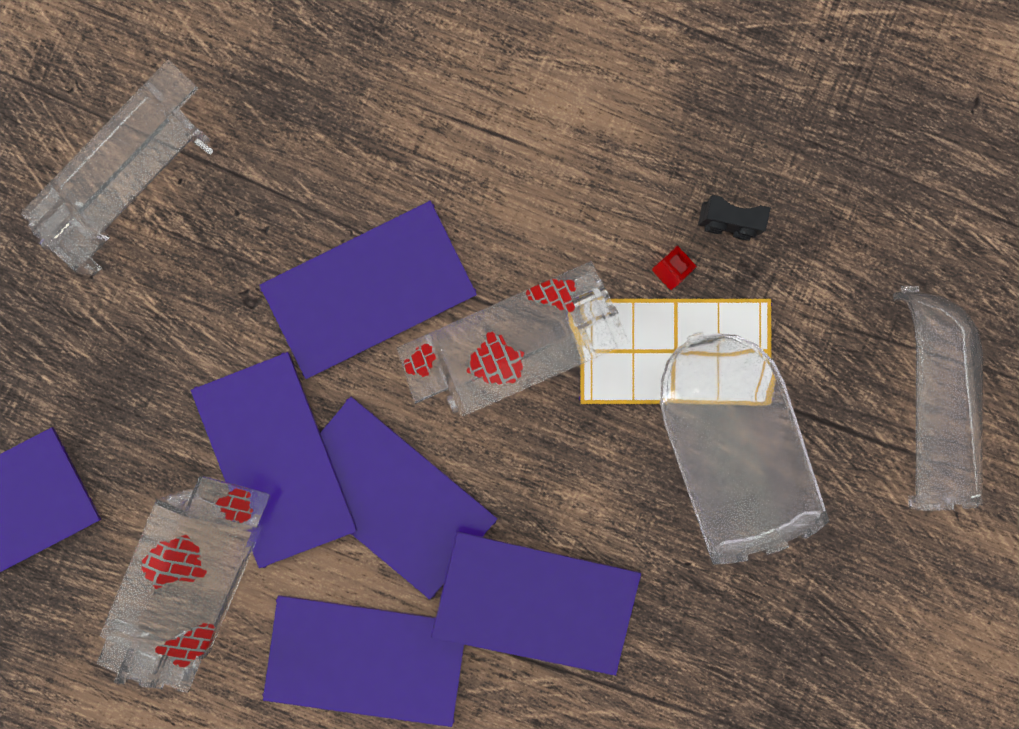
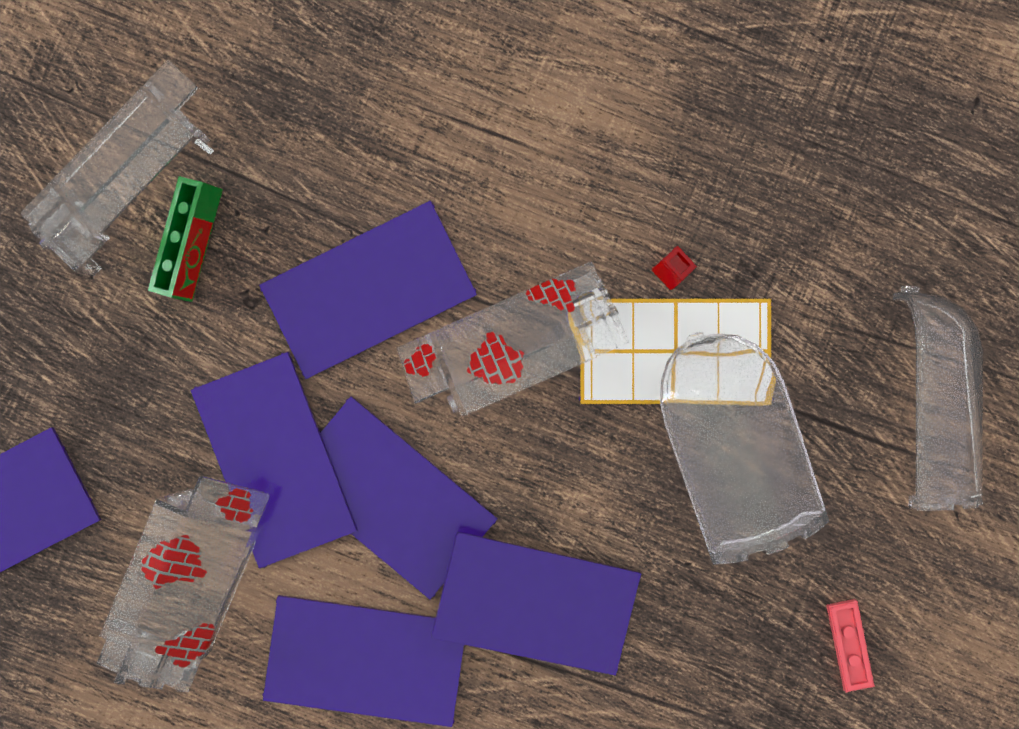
(185, 239): none -> green brick
(720, 216): black brick -> none
(850, 645): none -> coral tile

